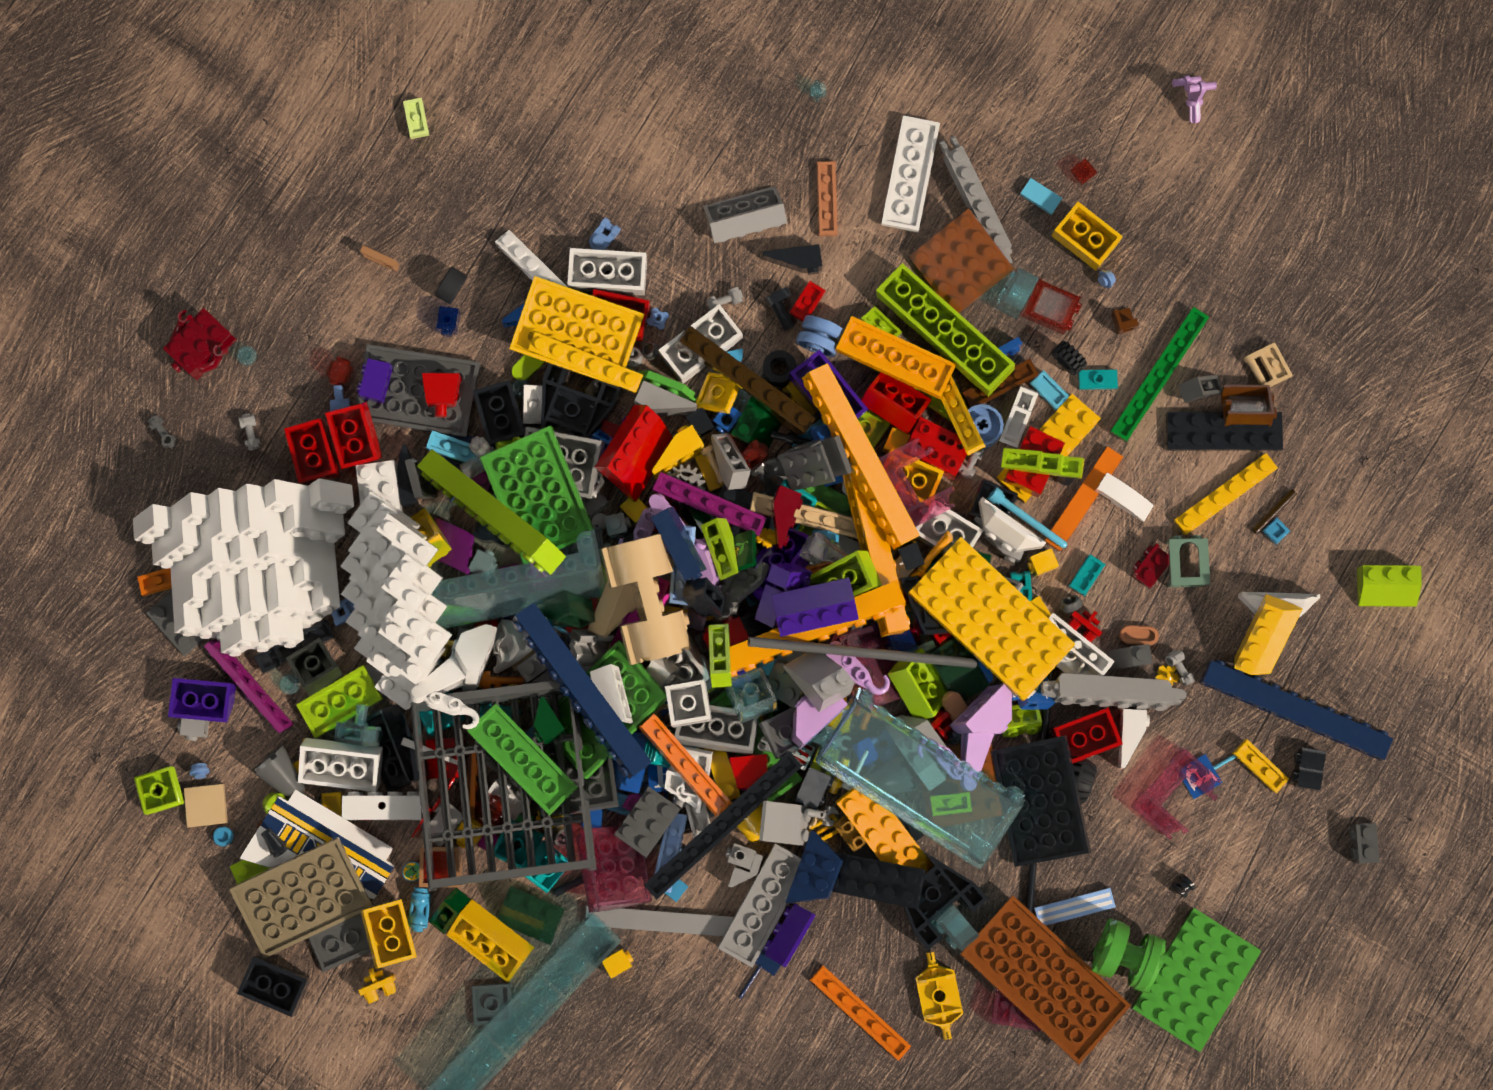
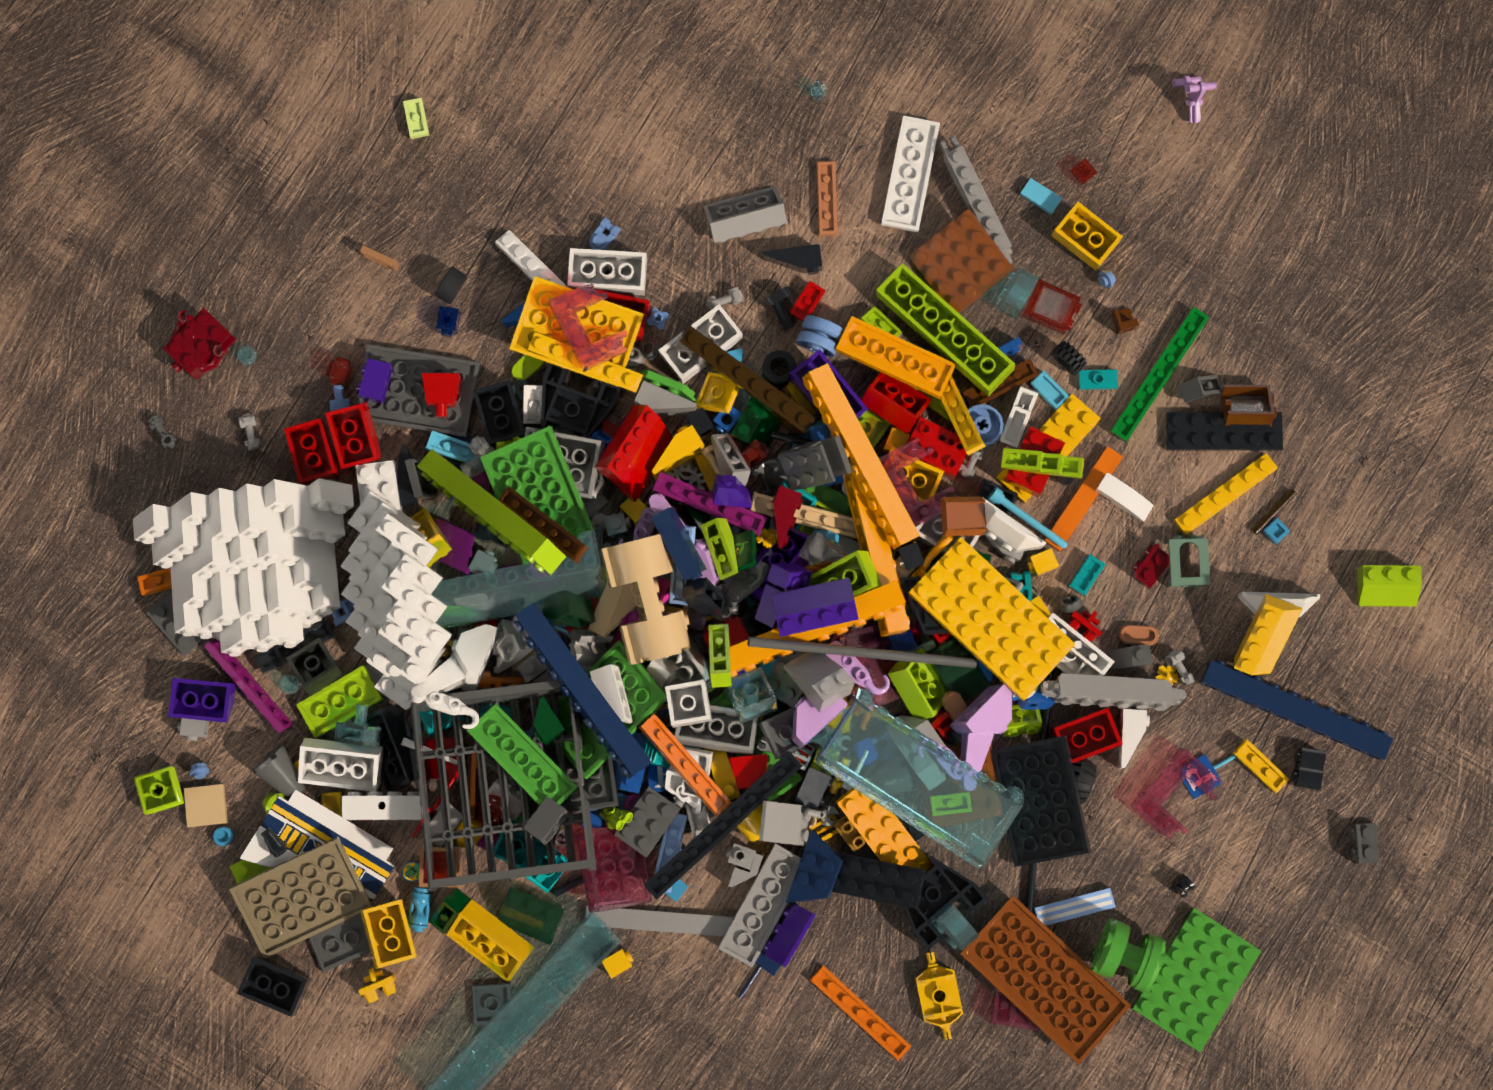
(546, 821): none -> dark grey panel
(554, 532): none -> reddish brown tile
(587, 353): none -> clear pink wedge
(615, 818): none -> lime plate
(730, 492): none -> dark purple slope
(963, 516): none -> dark orange slope
(1273, 363): tan plate -> none

